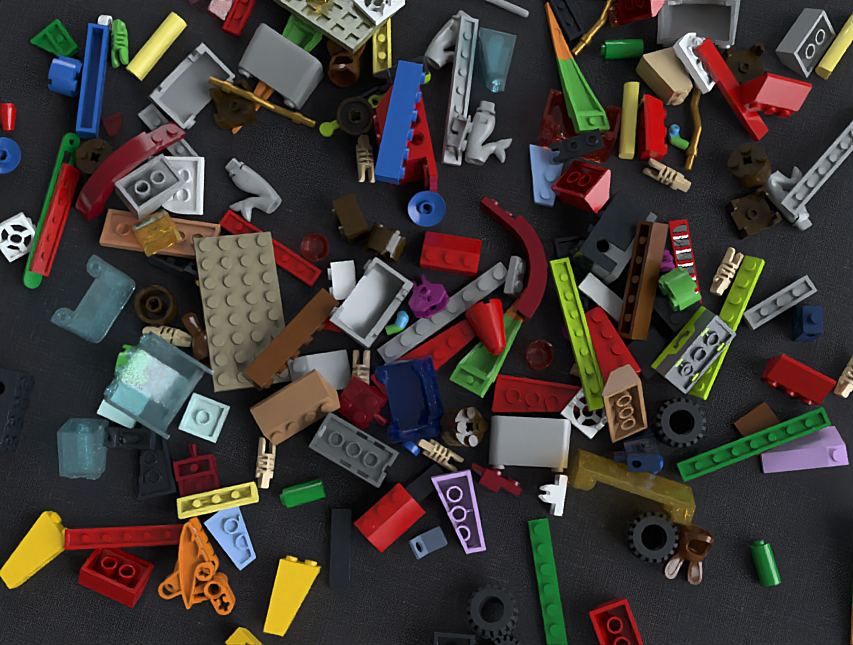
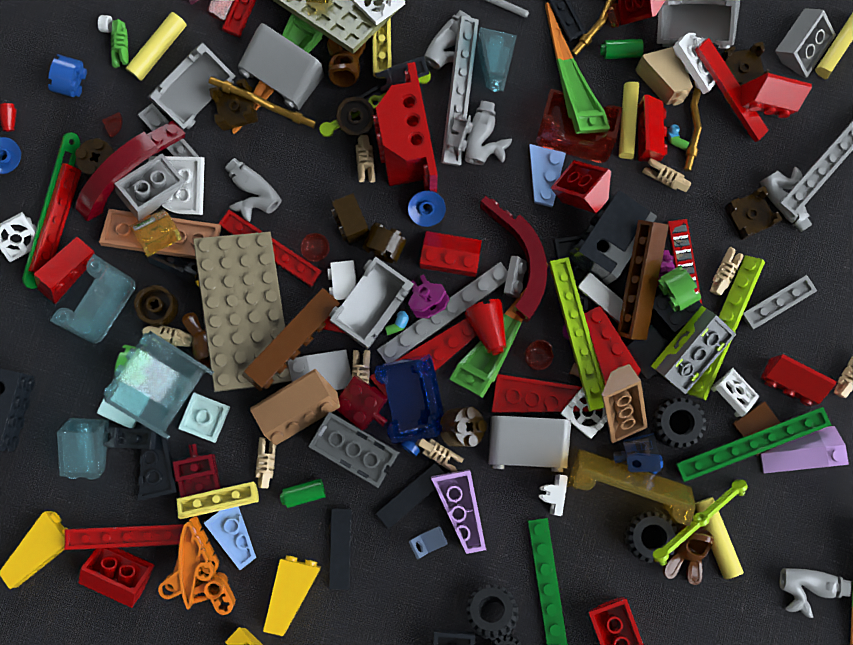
(56, 40): green wing -> none
(63, 270): none -> red wedge
(93, 81): blue brick -> none
(389, 517): red slope -> none
(398, 122): blue brick -> none
(493, 481): dark red plate -> none
(577, 146): black plate -> none
(699, 519): none -> lime piece
(722, 545): none -> light yellow brick
(734, 380): none -> white piece
(749, 165): dark brown brick -> none
(765, 563): green brick -> none
(807, 323): dark blue torso -> none
(818, 582): none -> light grey piece

